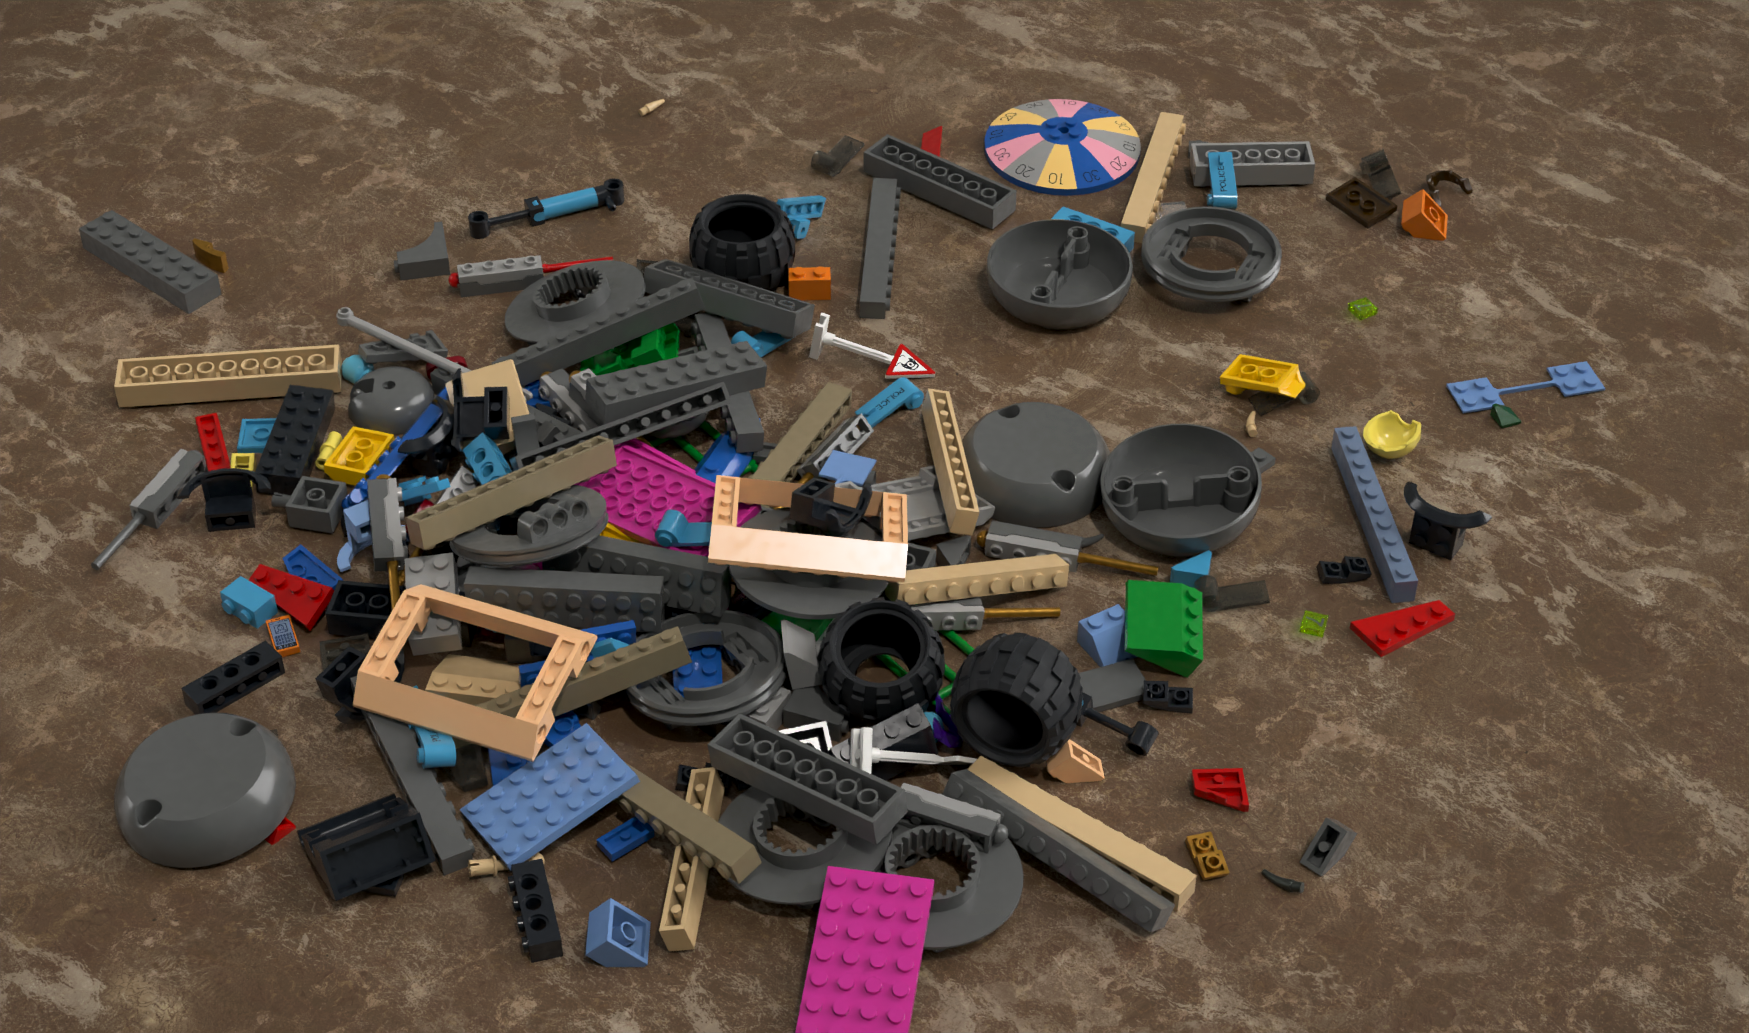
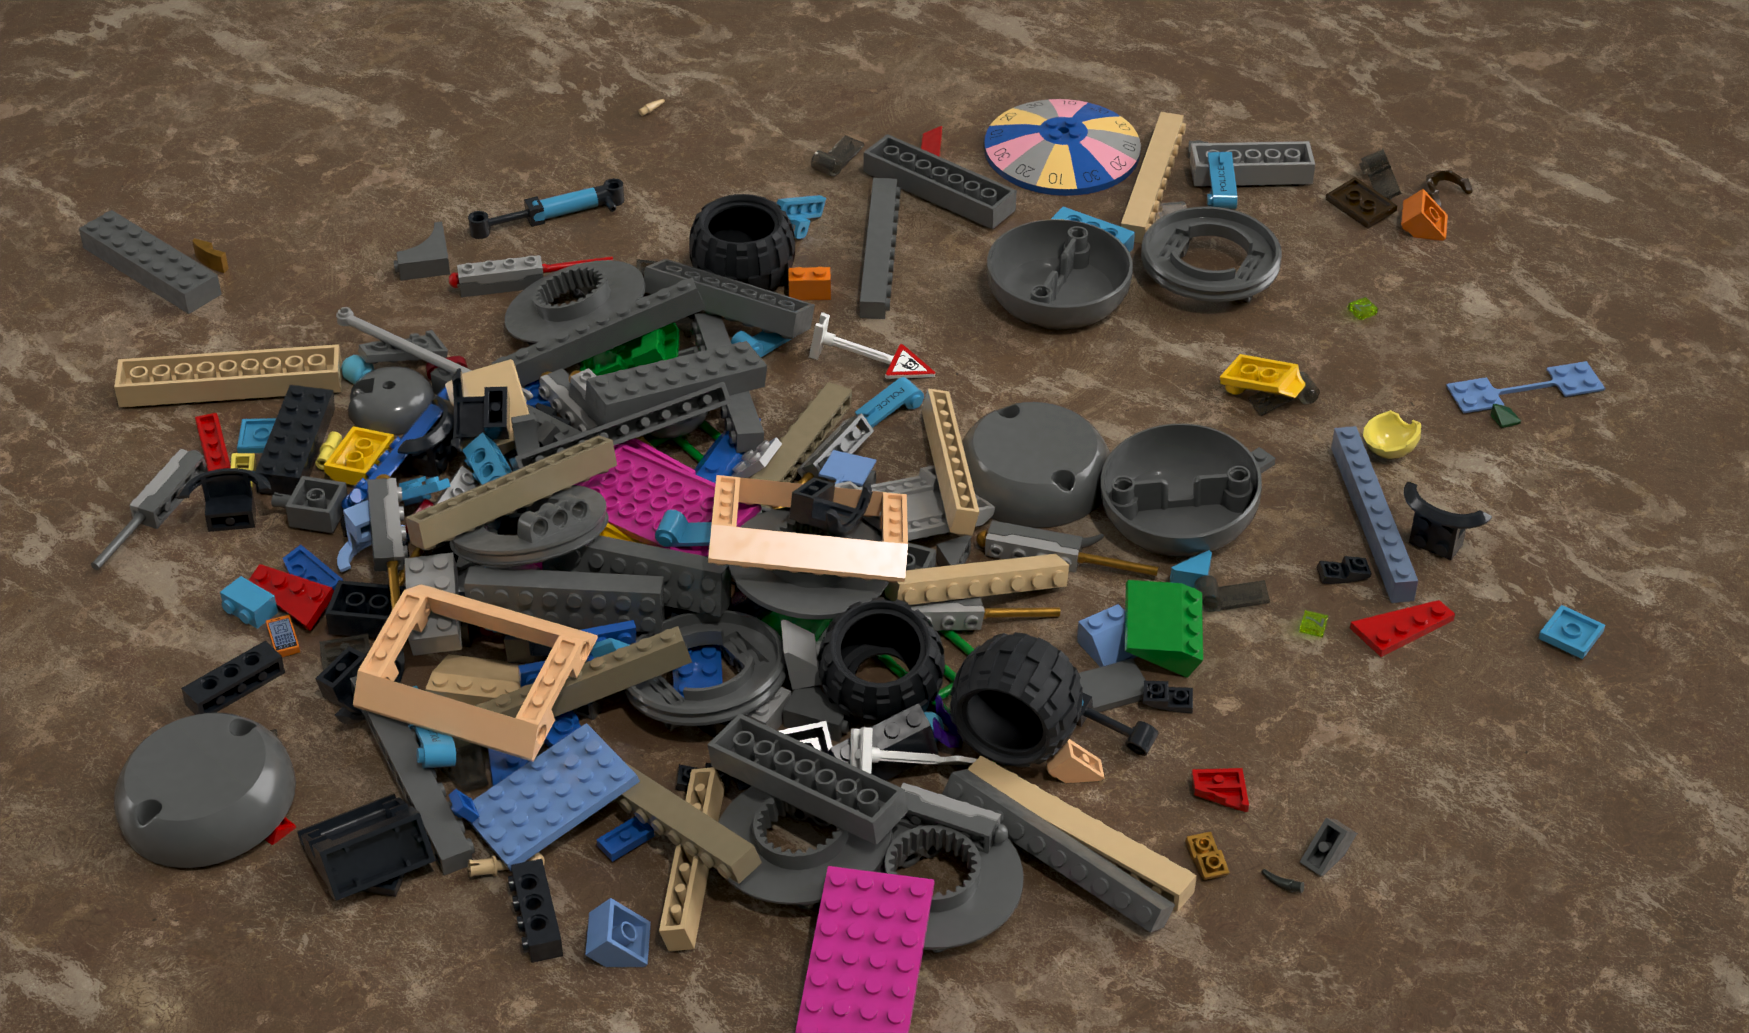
(463, 806): none -> blue plate
(756, 460): none -> light grey plate
(1250, 425): tan helmet -> none
(1571, 631): none -> dark azure plate

